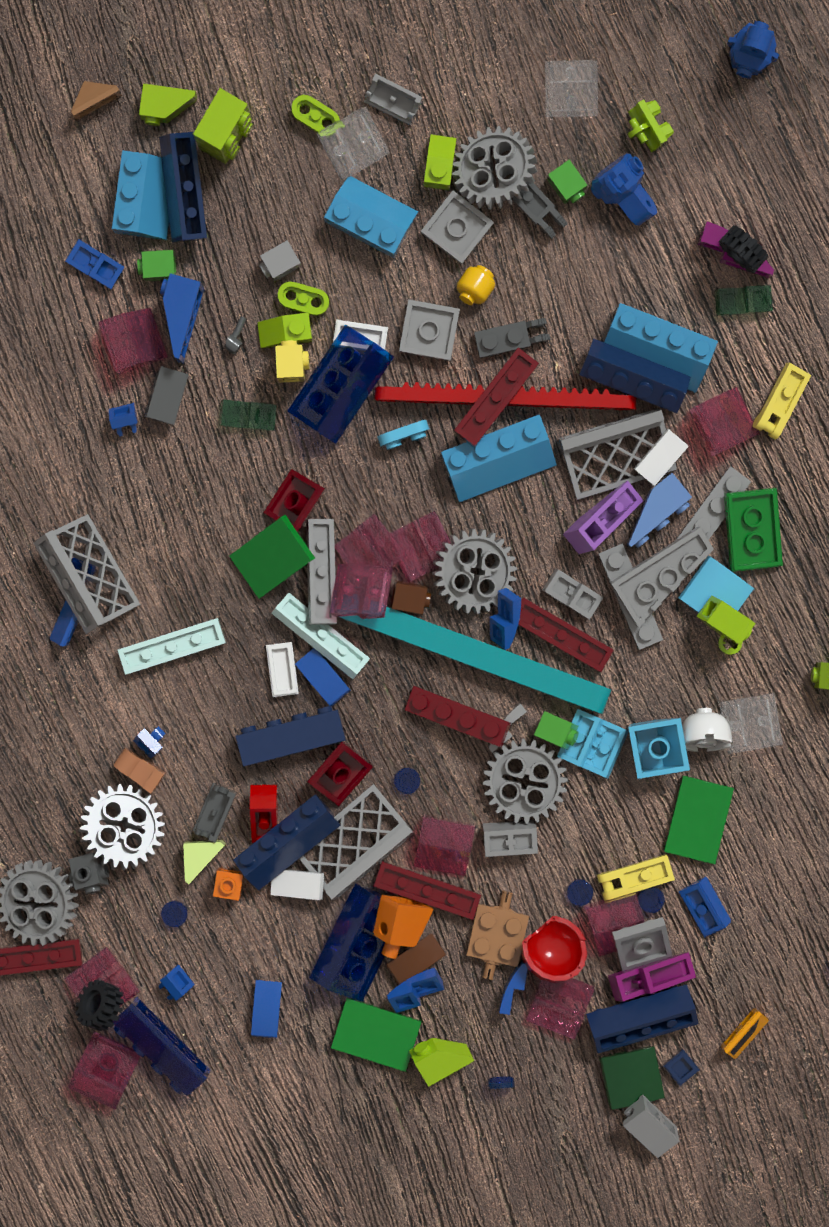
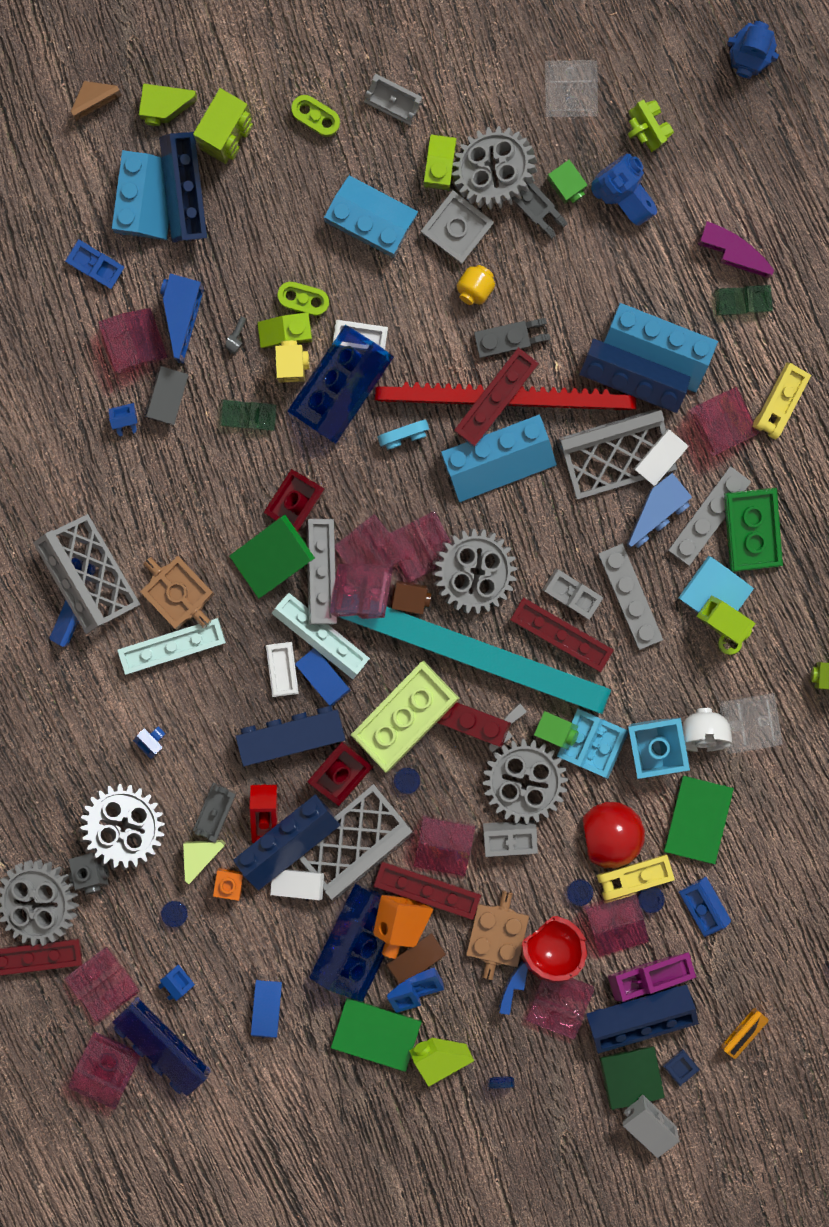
(101, 1016): black tyre -> none
(139, 770): nougat leg -> none
(157, 265): bright green brick -> none
(177, 592): none -> medium nougat plate
(279, 261): light grey brick -> none
(353, 143): clear slope -> none
(405, 716): none -> yellowish green tile
(429, 330): light grey plate -> none
(505, 623): blue slope -> none
(603, 518): medium lavender slope -> none
(613, 834): none -> red cylinder
(642, 944): light grey plate -> none
(659, 575): light grey wing -> none
(743, 249): black tyre -> none

